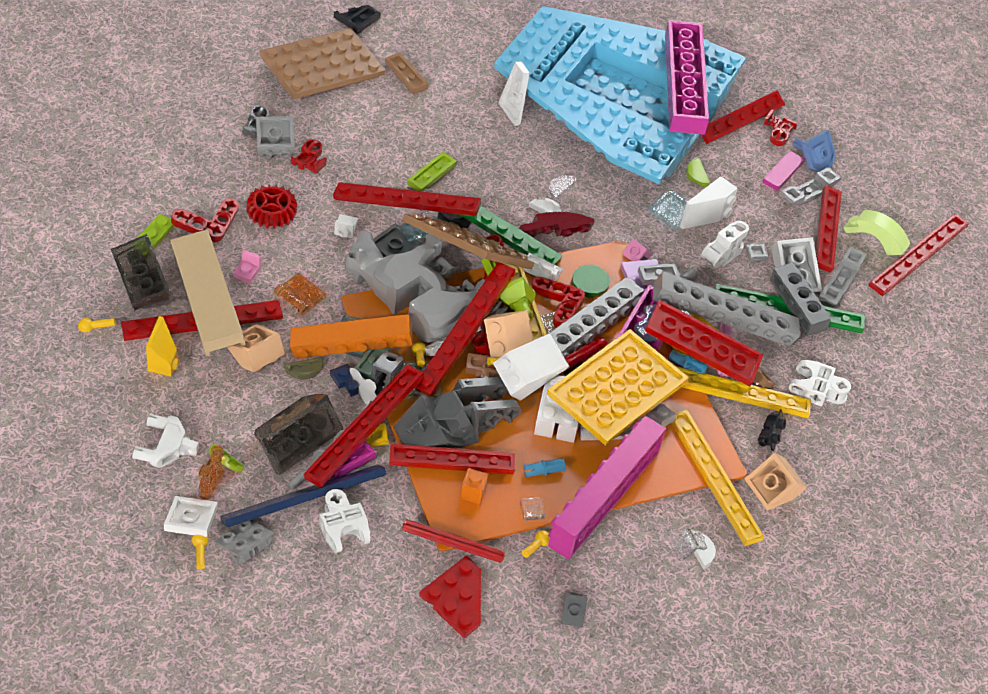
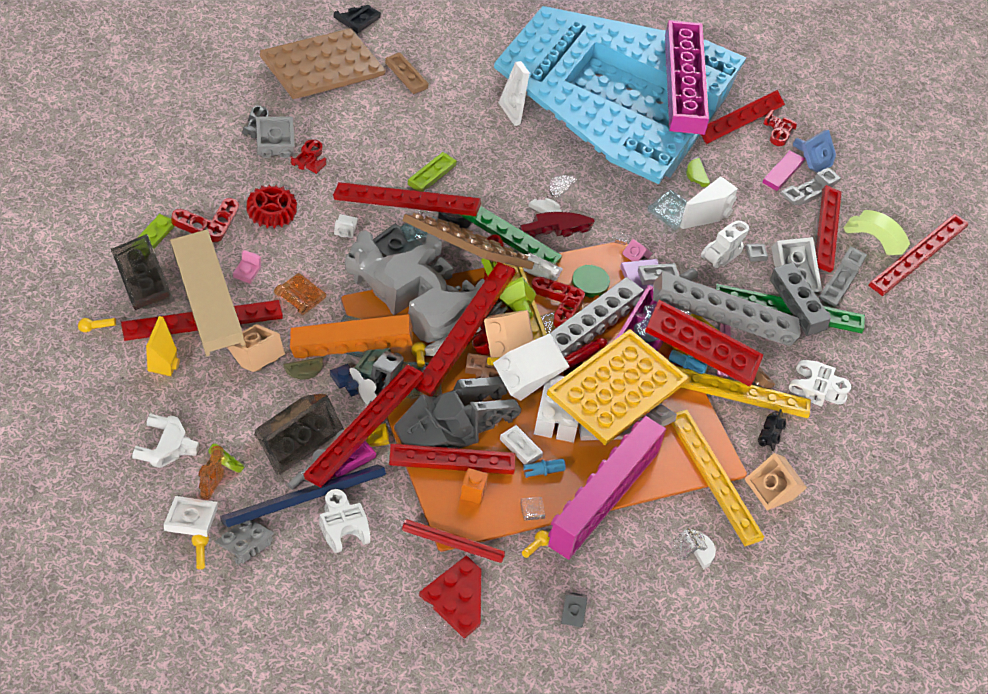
(521, 445): none -> white plate

